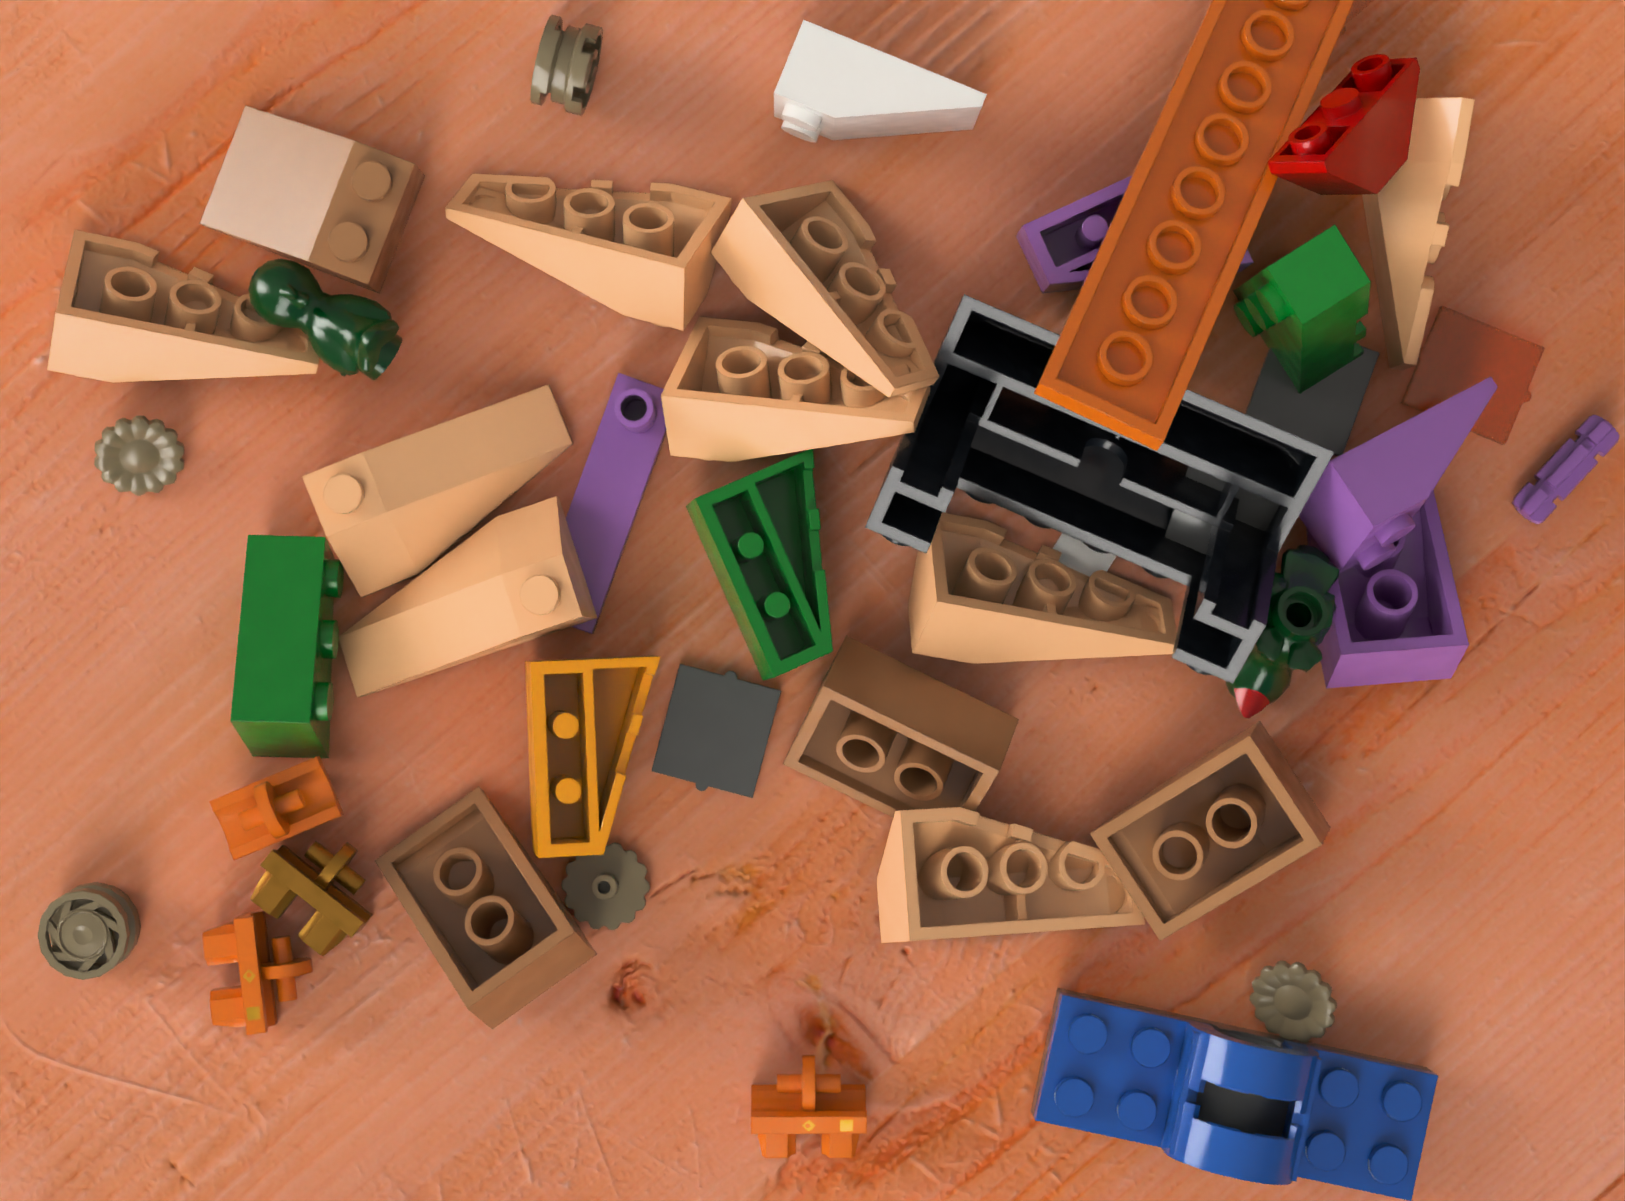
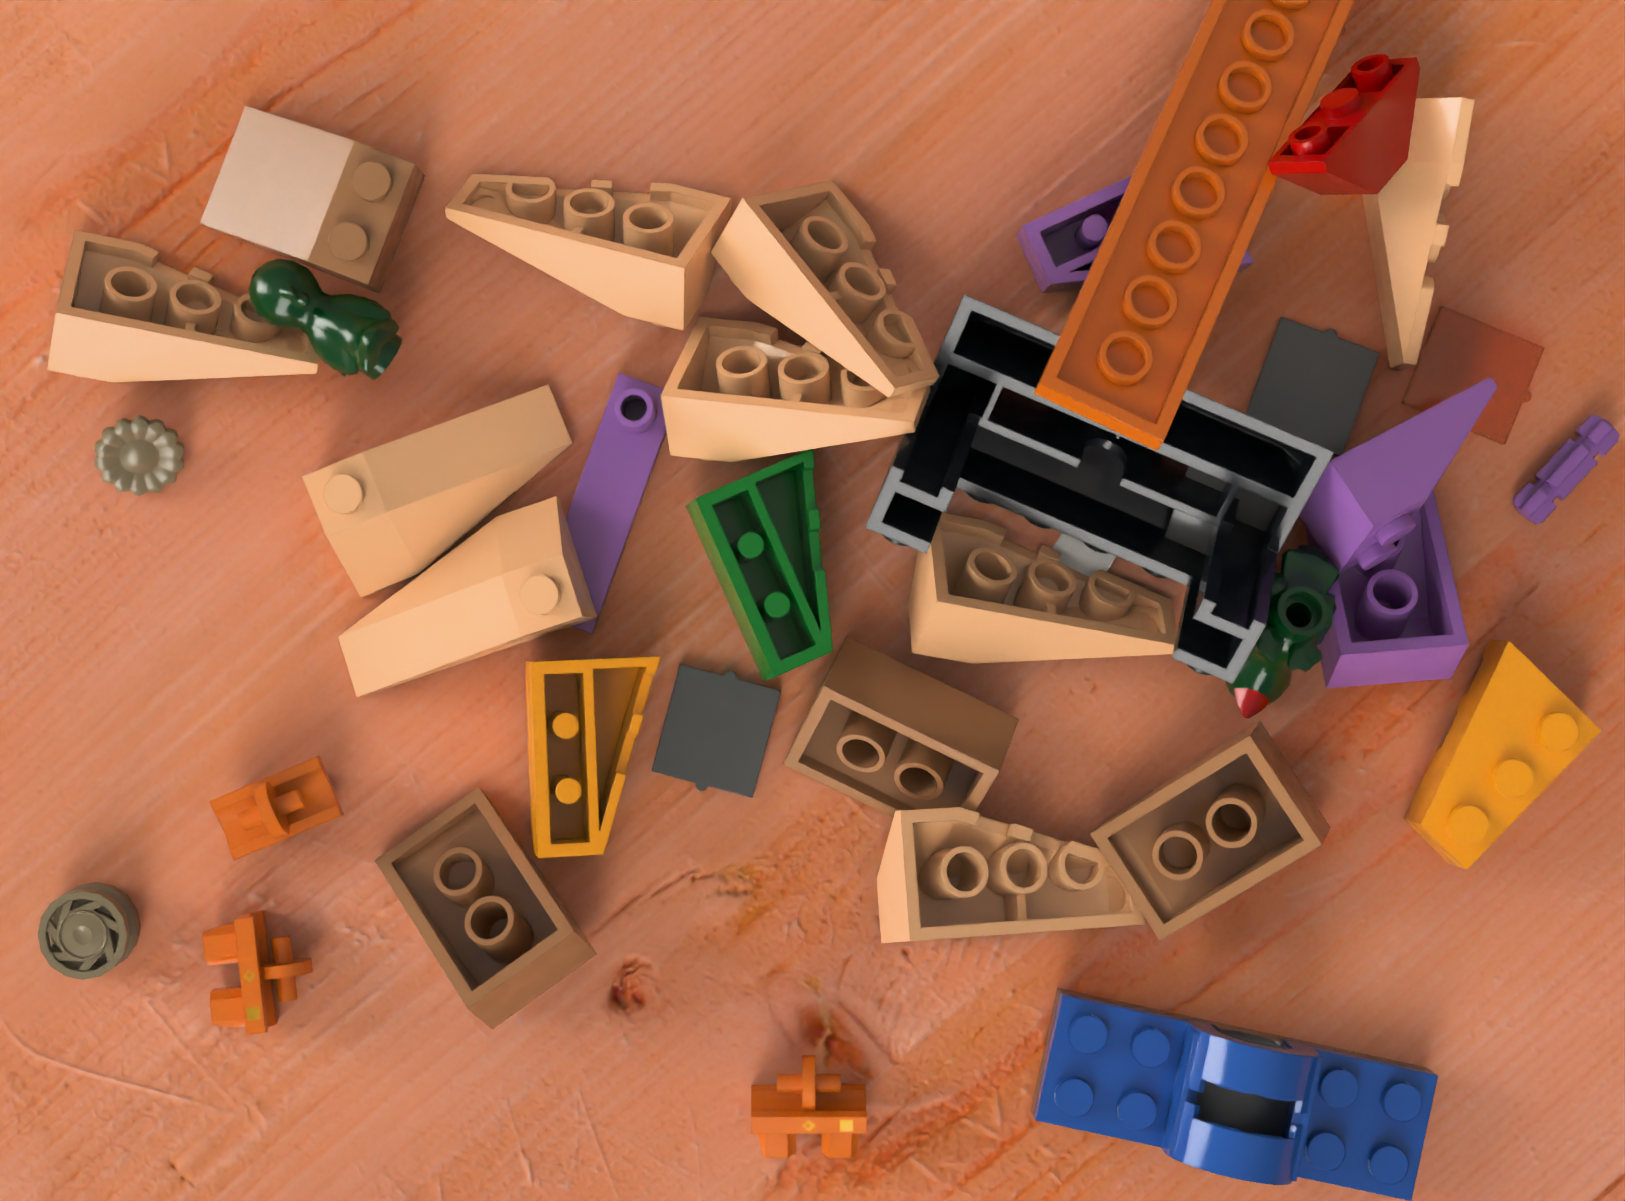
(286, 646): green wedge -> none
(292, 877): pearl gold hips -> none
(566, 65): dark tan wheel -> none
(606, 887): dark tan piece -> none
(860, 92): white slope -> none
(1293, 1001): dark tan piece -> none
(1309, 308): green wedge -> none
(1498, 756): none -> light orange wedge

